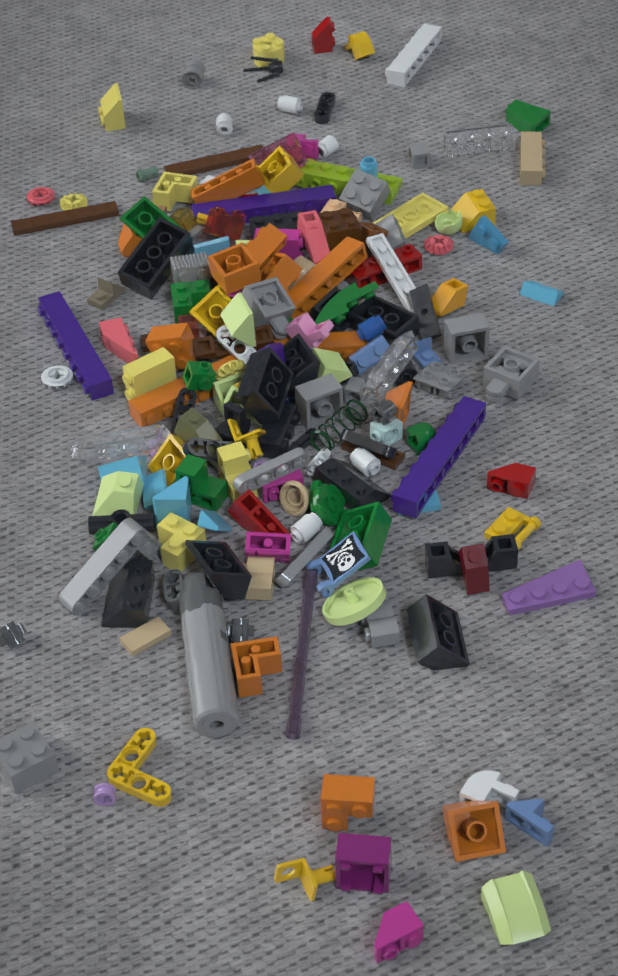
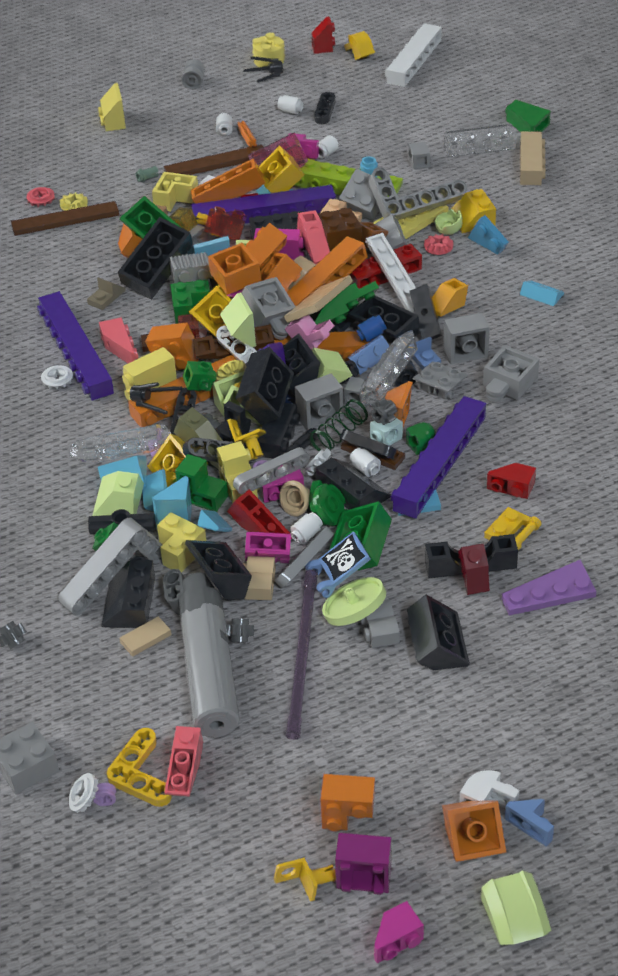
(83, 792): none -> white gear
(142, 393): none -> black plant
(184, 761): none -> coral slope
(247, 134): none -> orange axle
(252, 660): orange brick -> none
(318, 299): none -> tan tile
(418, 206): none -> light grey beam

